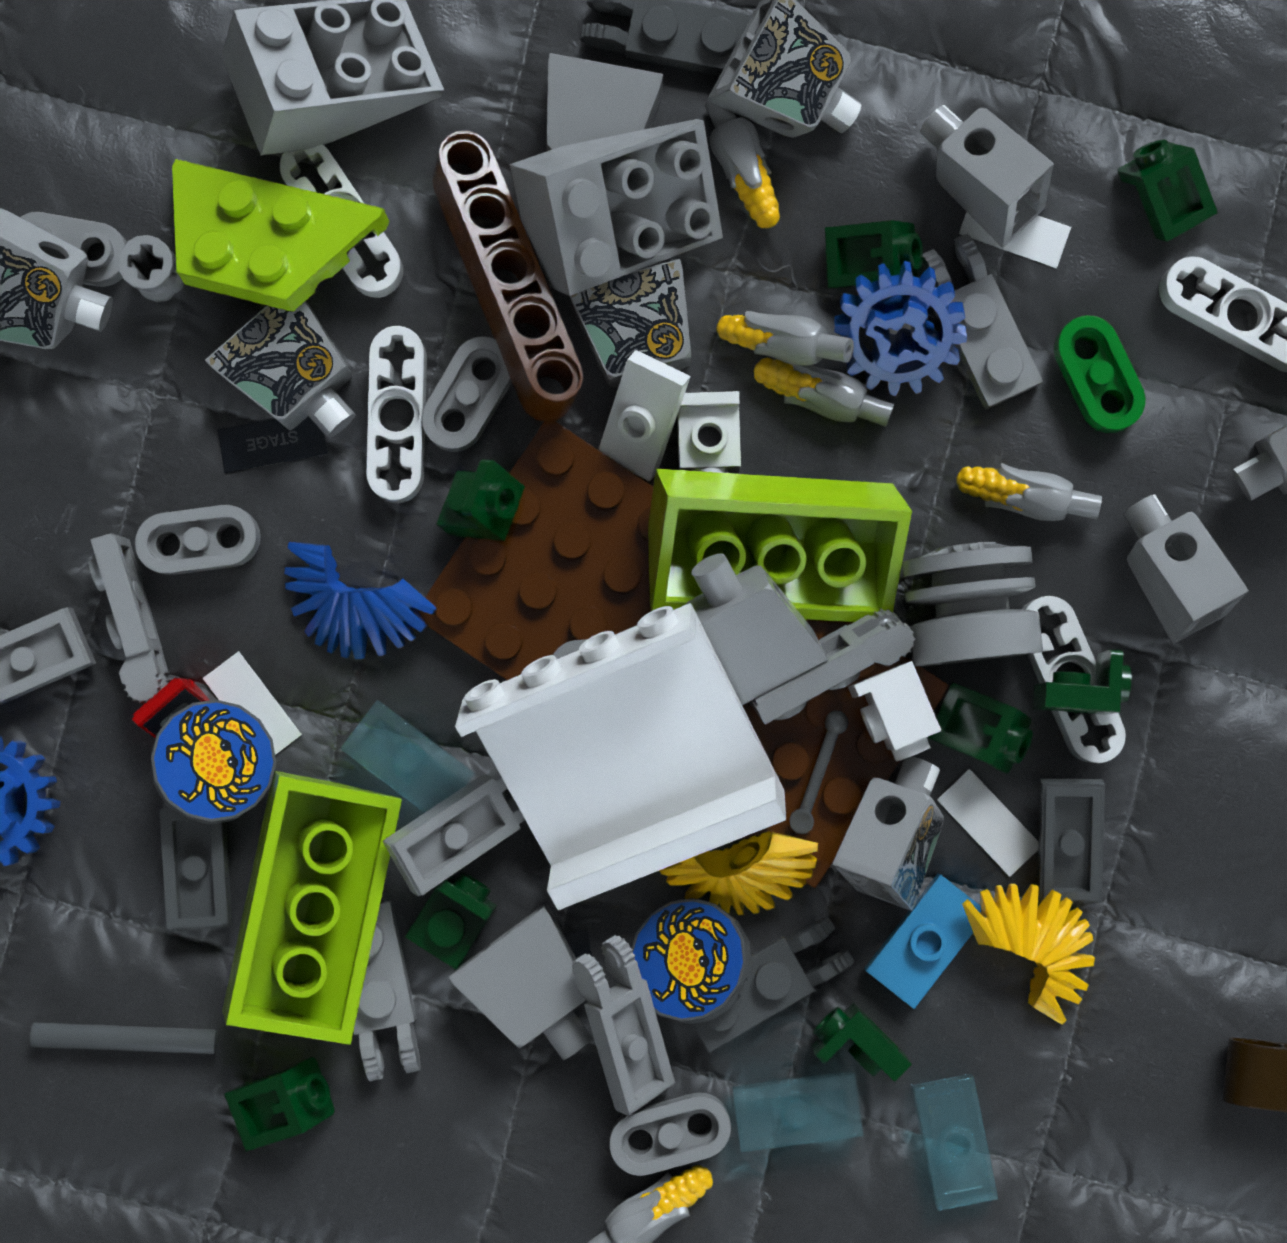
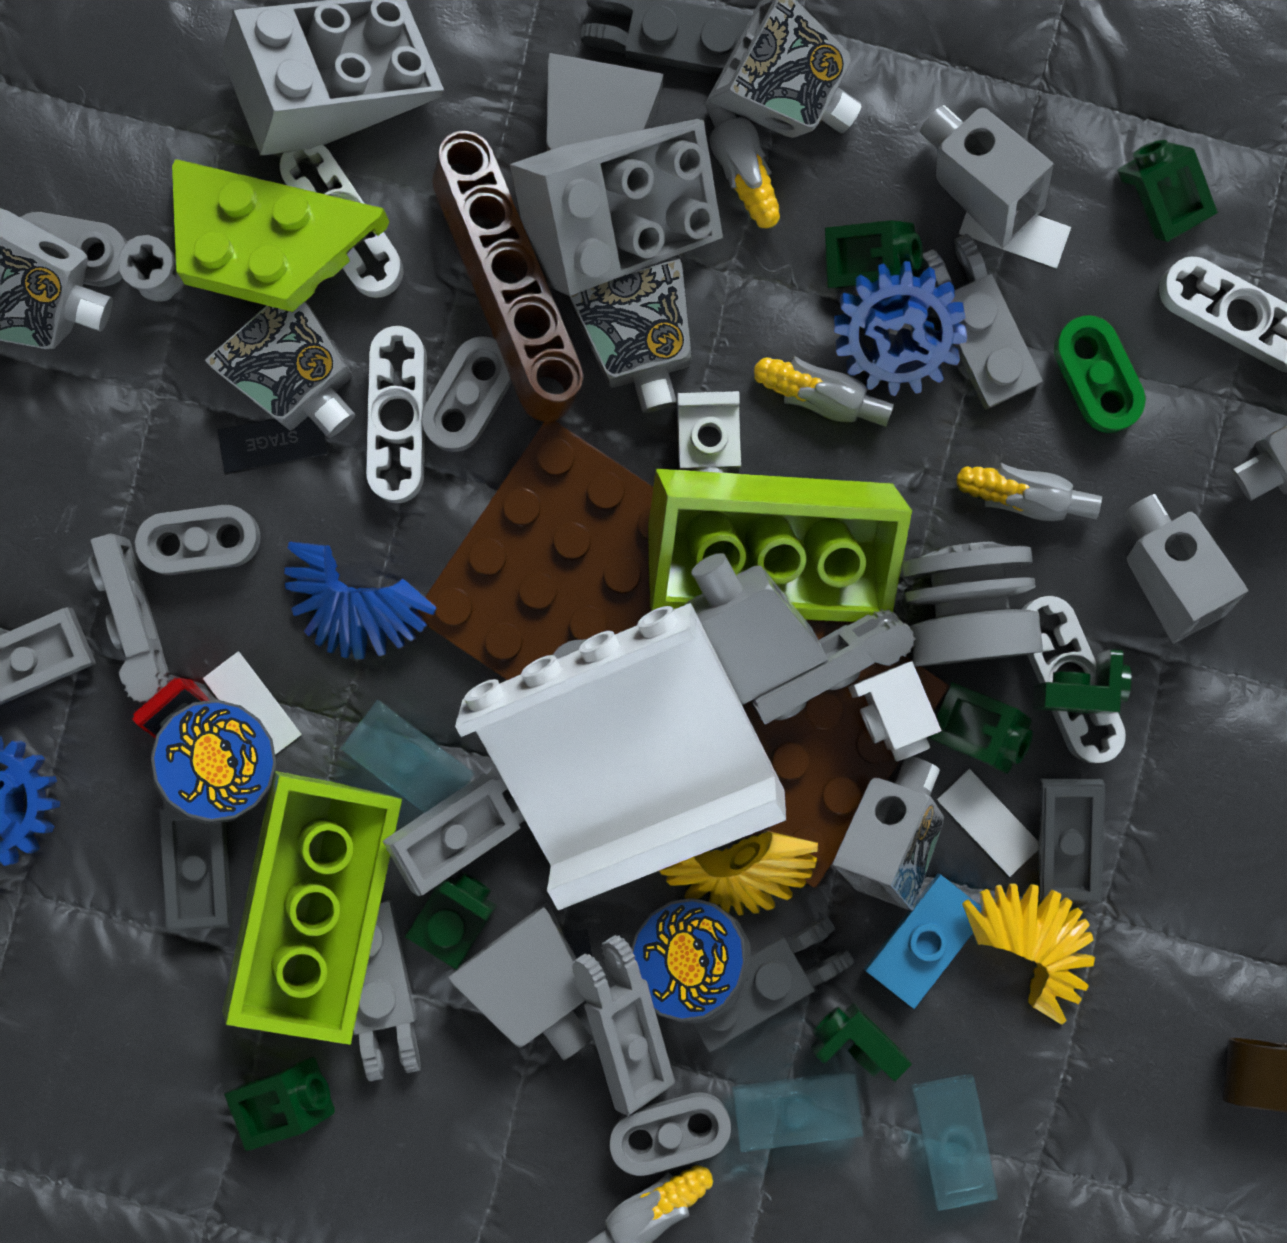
(124, 1038): dark grey bar -> none
(481, 503): dark green bracket -> none
(643, 414): white plate -> none
(785, 337): light grey piece -> none
(801, 819): dark grey hinge -> none

